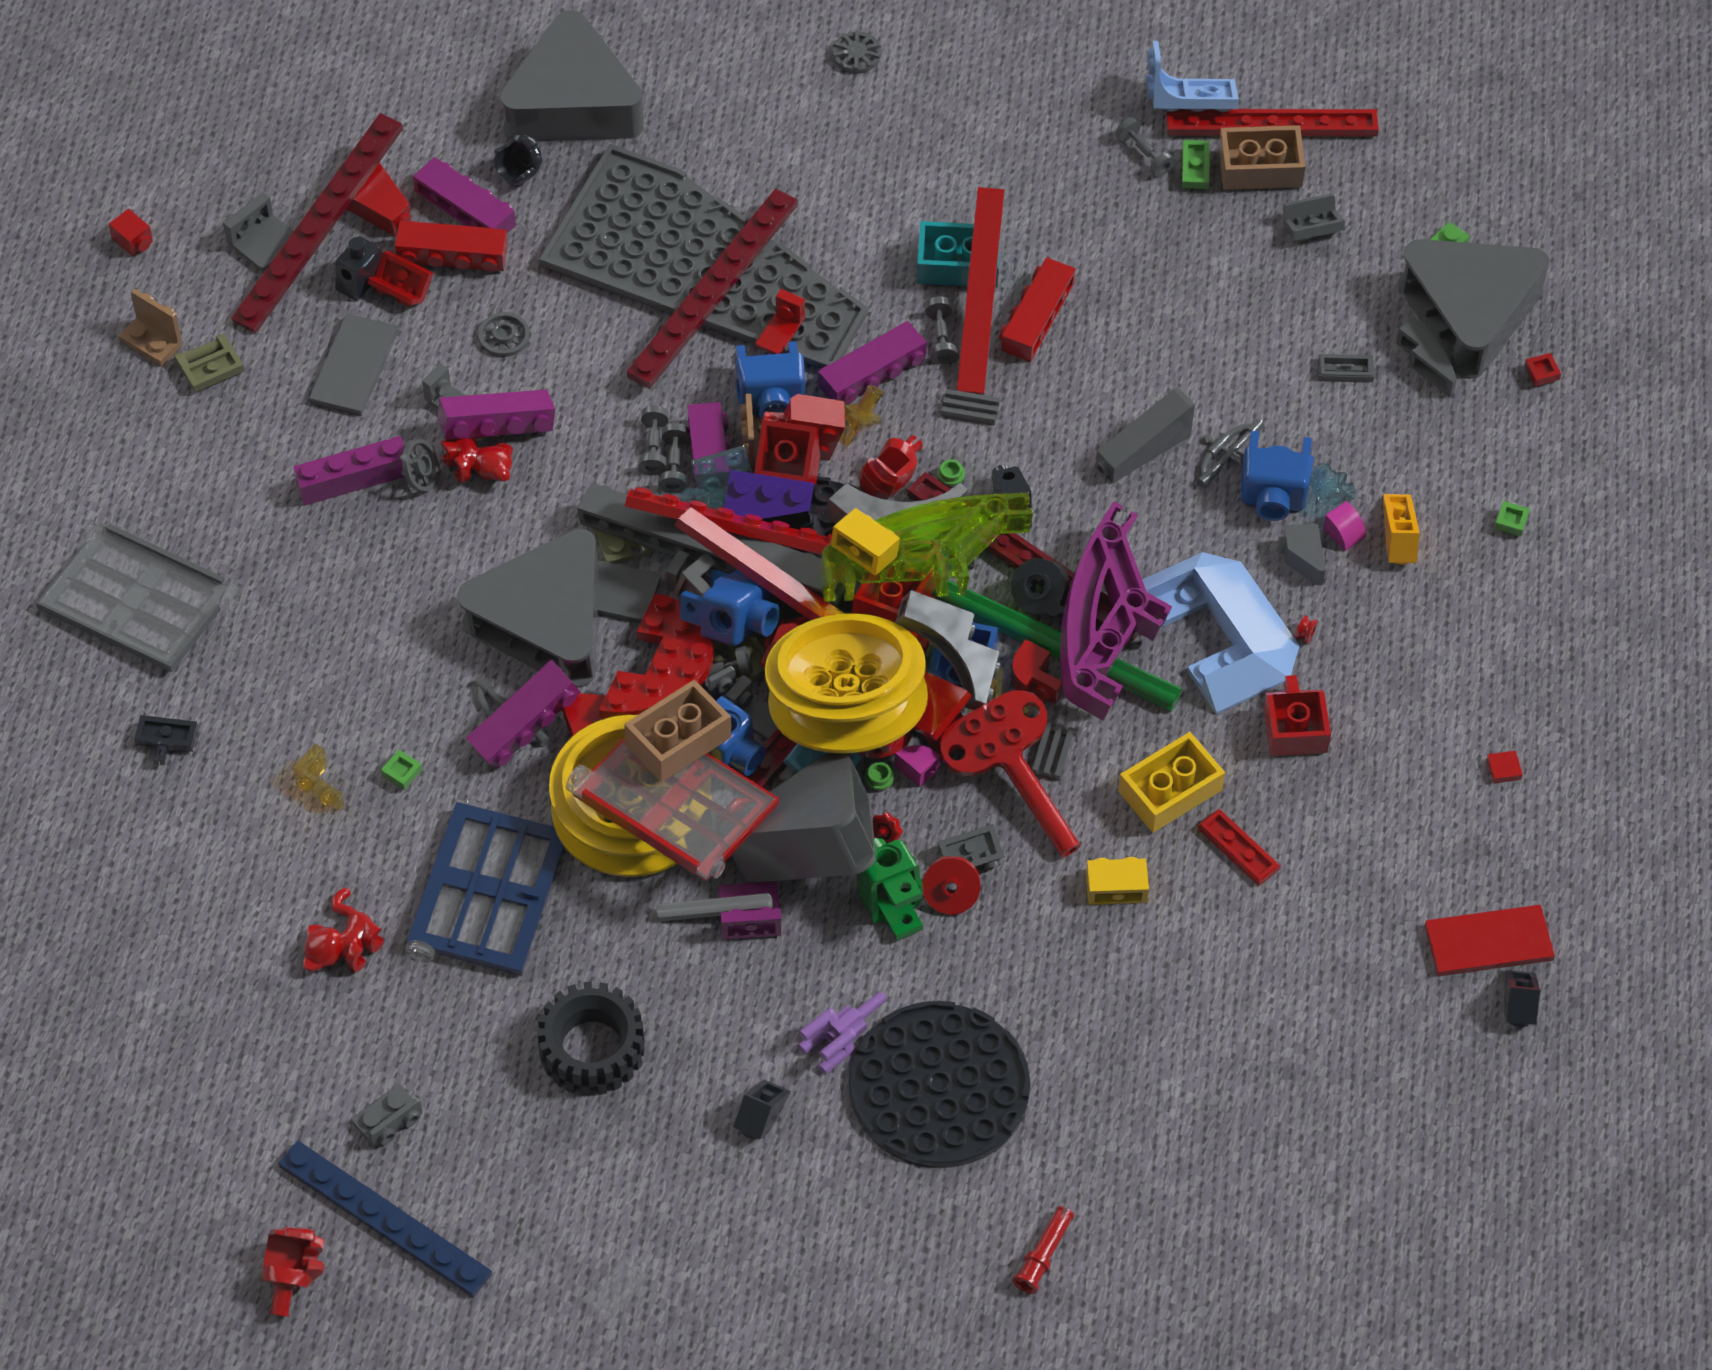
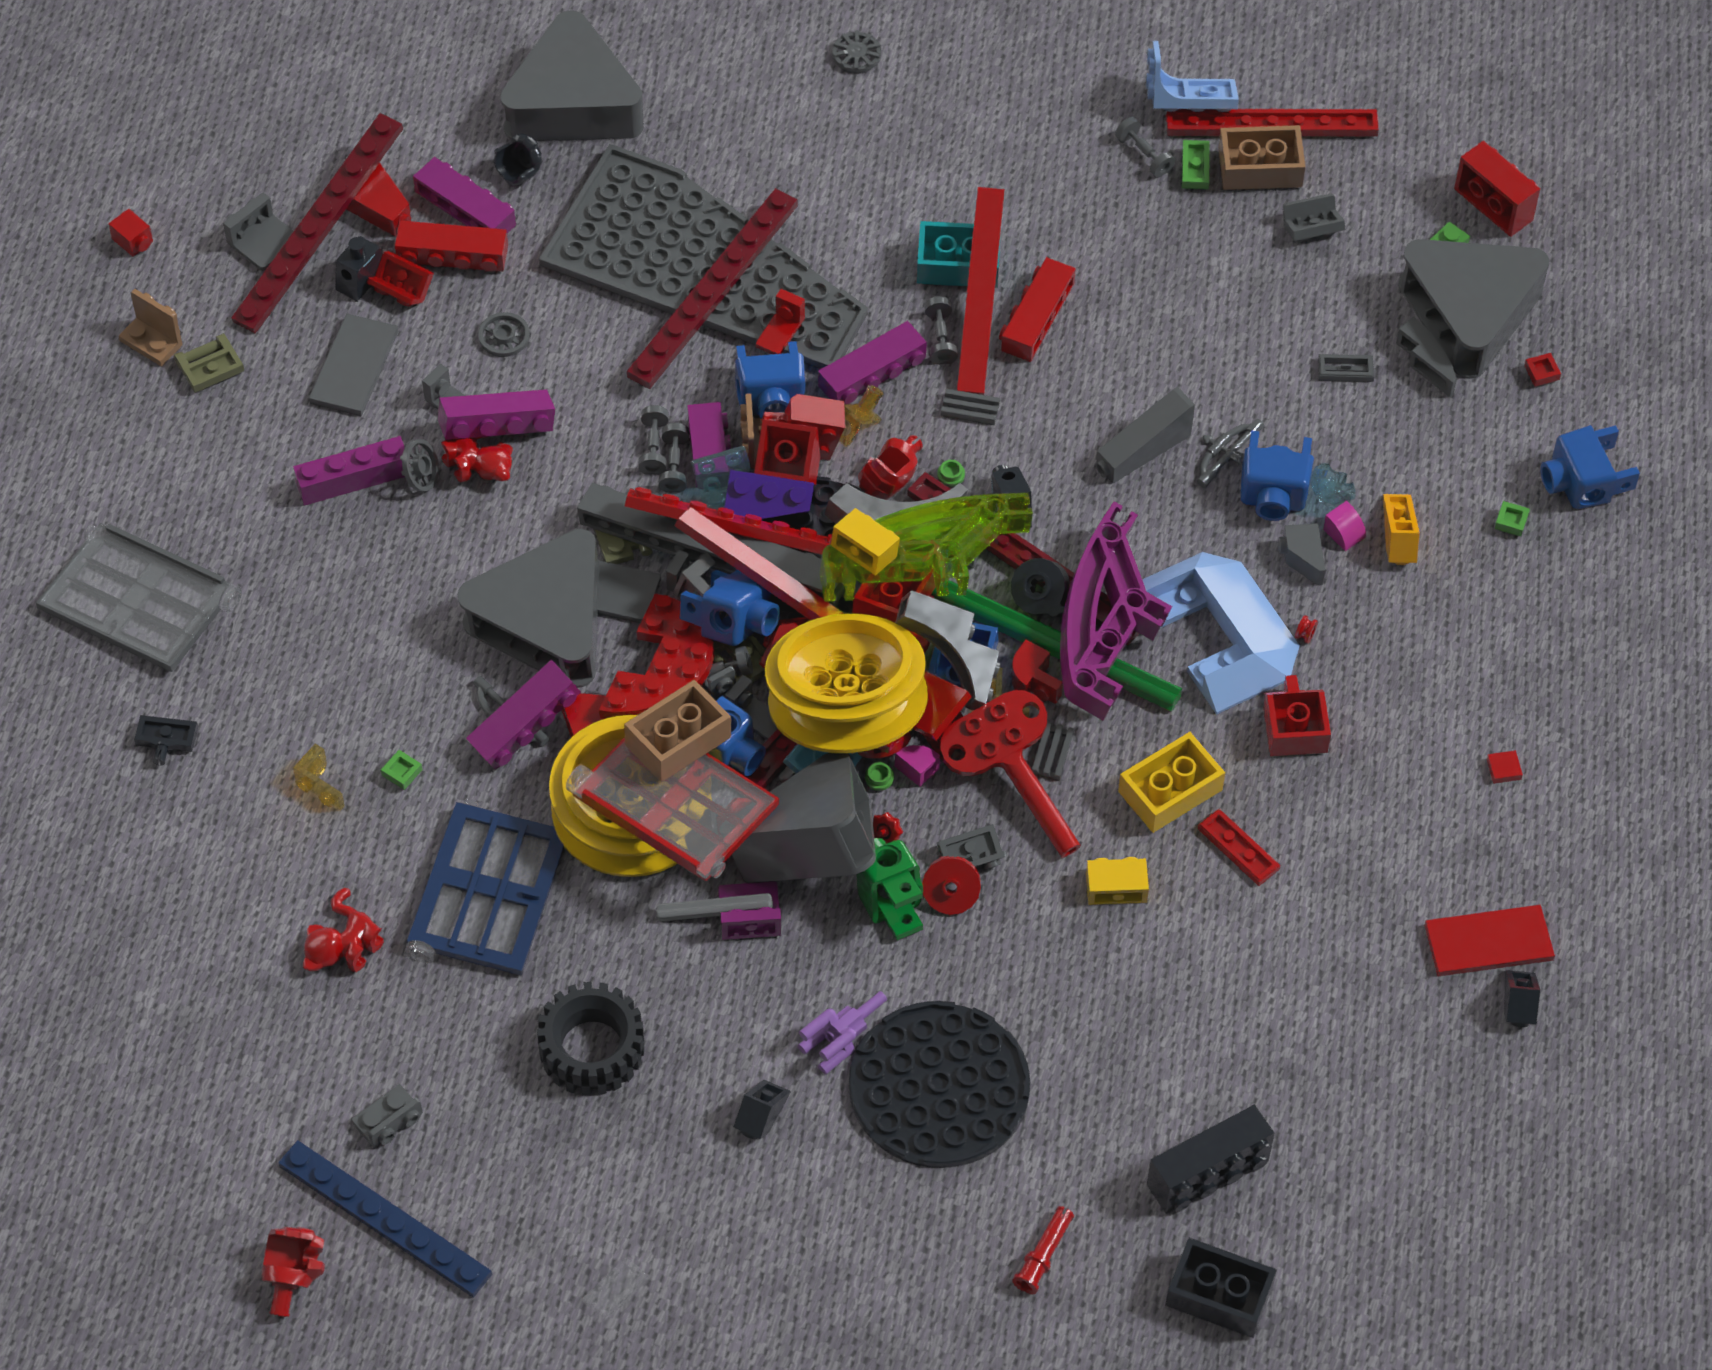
(1210, 1159): none -> black brick
(1221, 1287): none -> black brick
(1497, 188): none -> red brick
(1584, 470): none -> blue piece

